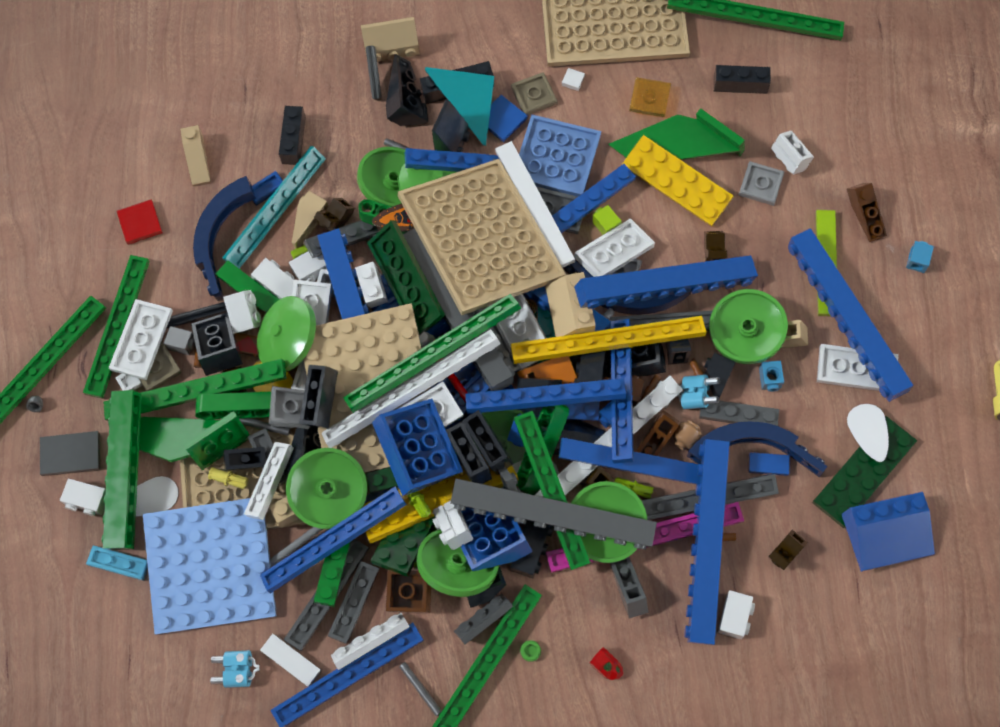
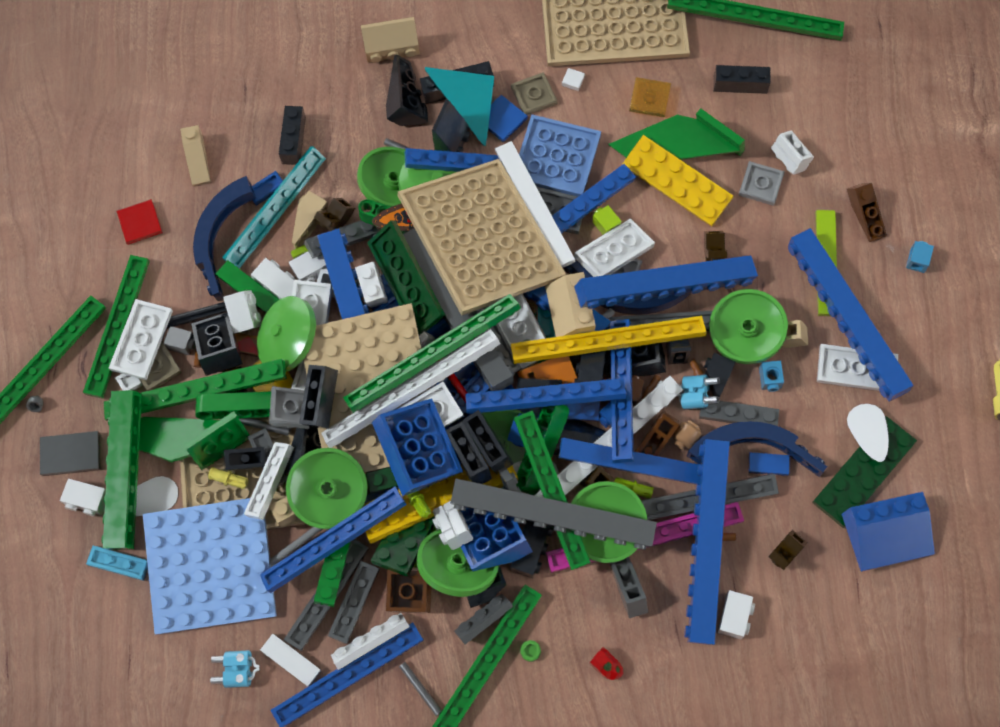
(373, 72): dark grey axle -> none

